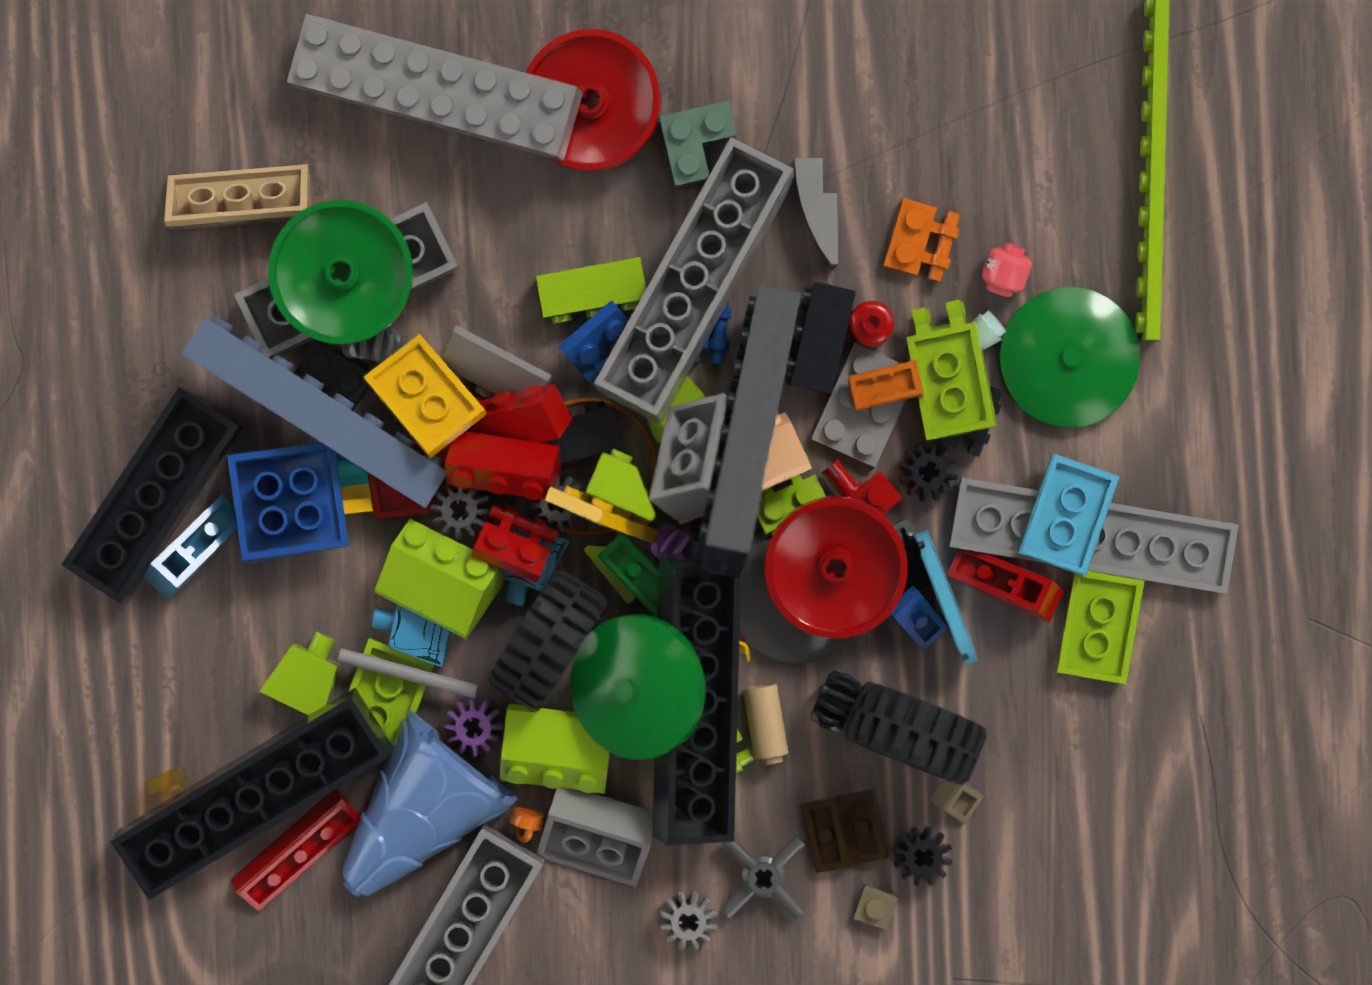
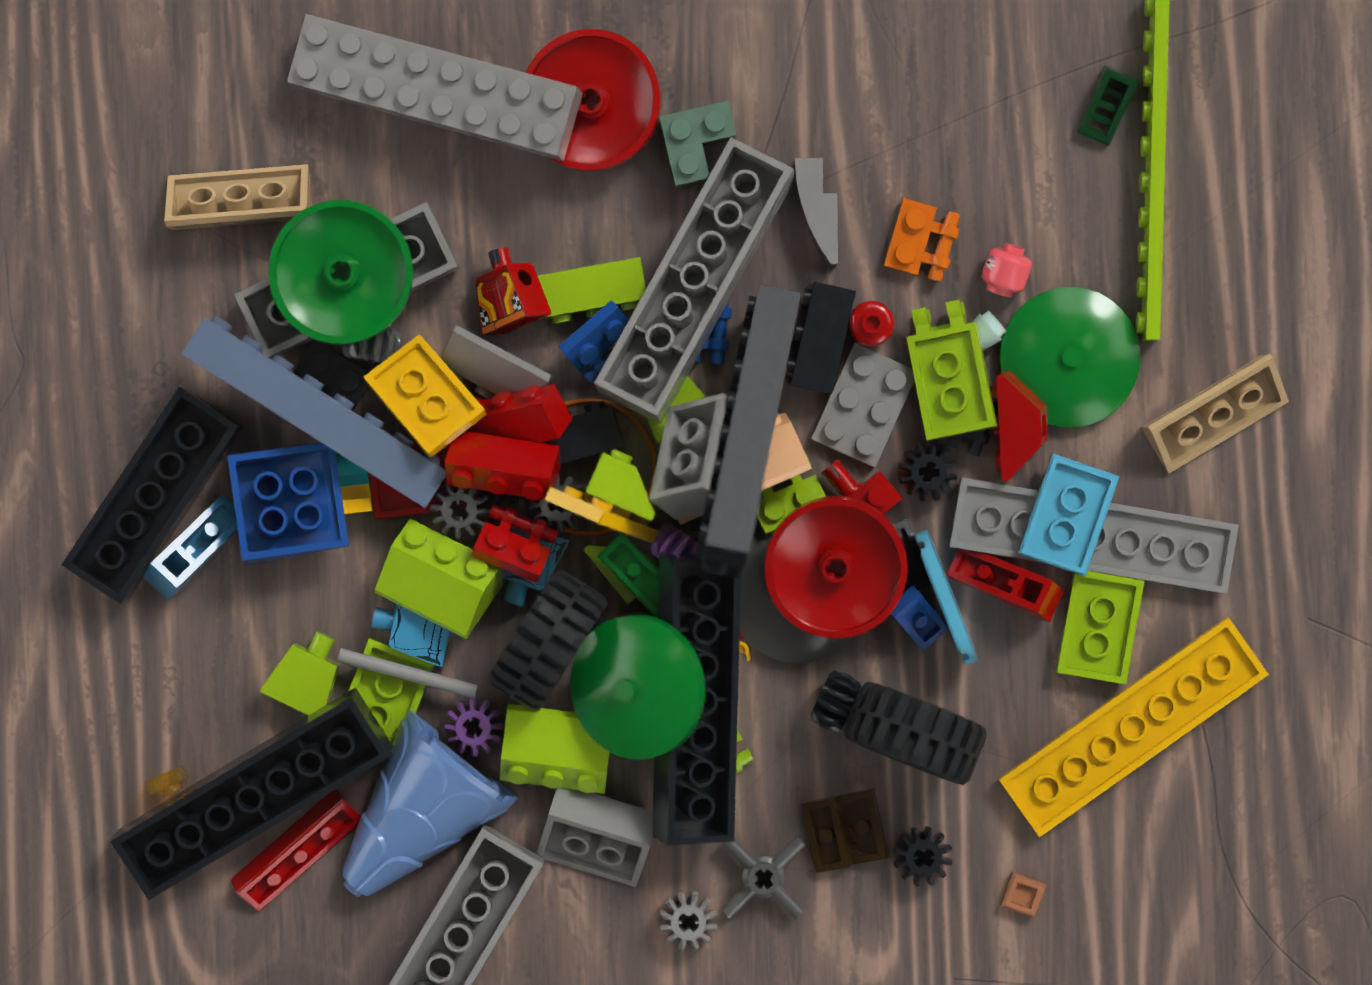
(509, 295): none -> red torso
(526, 819): orange tile -> none
(765, 723): tan brick -> none
(875, 907): dark tan plate -> none
(885, 385): orange plate -> none
(957, 800): dark tan slope -> none
(1019, 422): none -> red slope
(1023, 894): none -> nougat tile
(1101, 87): none -> dark green slope
(1133, 726): none -> yellow plate
(1216, 413): none -> tan slope

